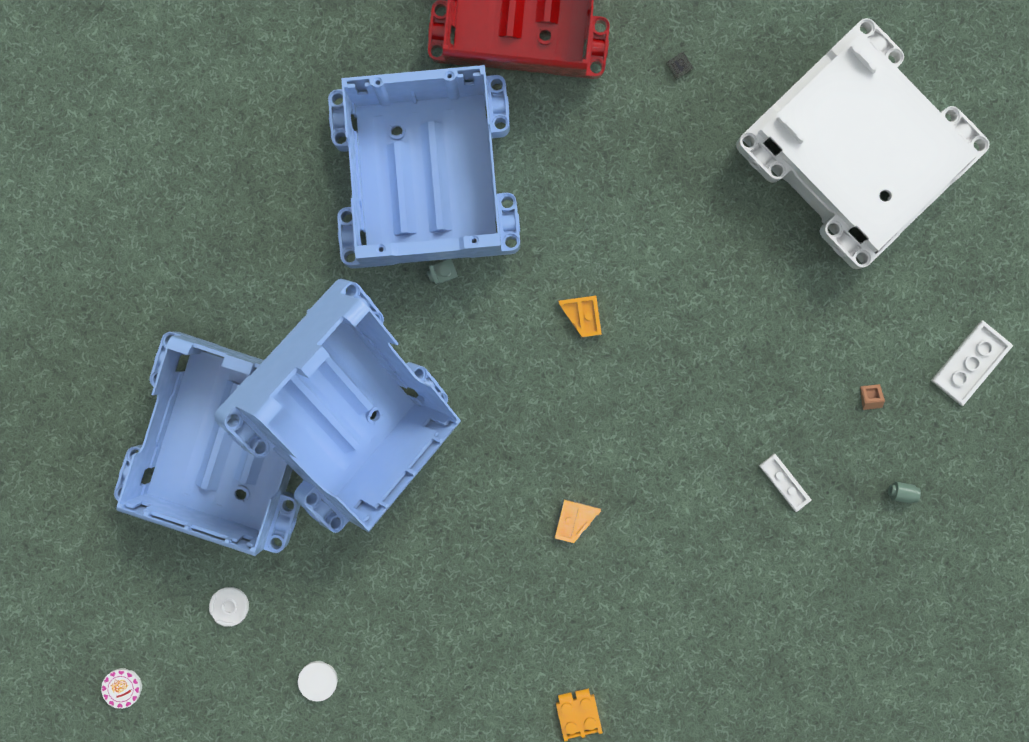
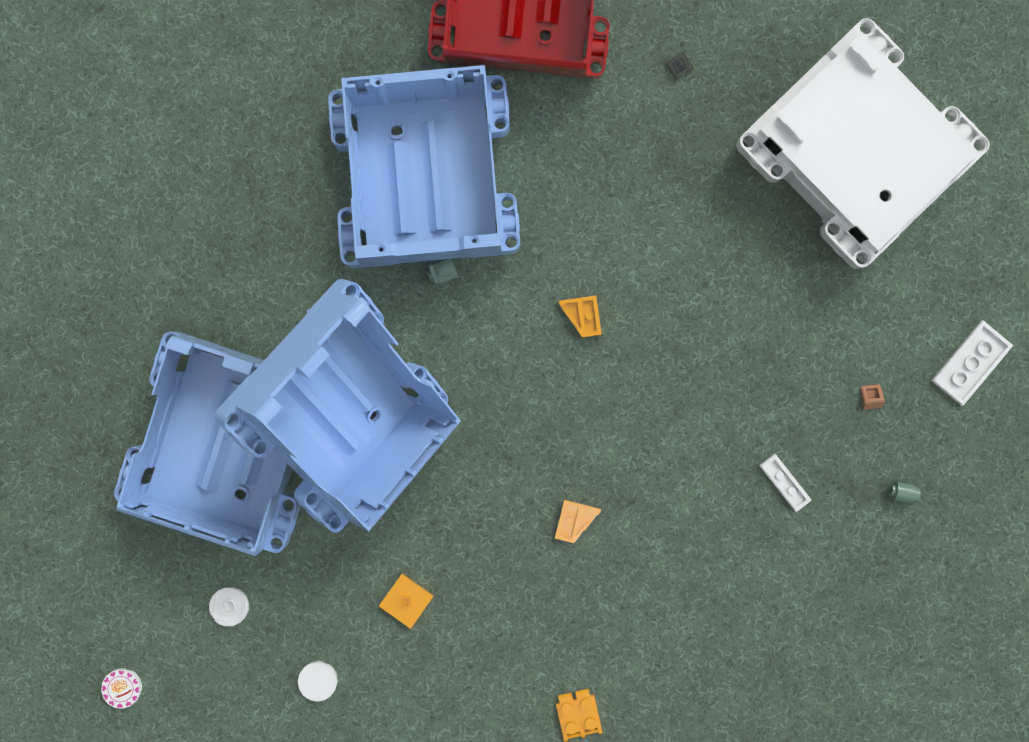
(406, 600): none -> light orange plate

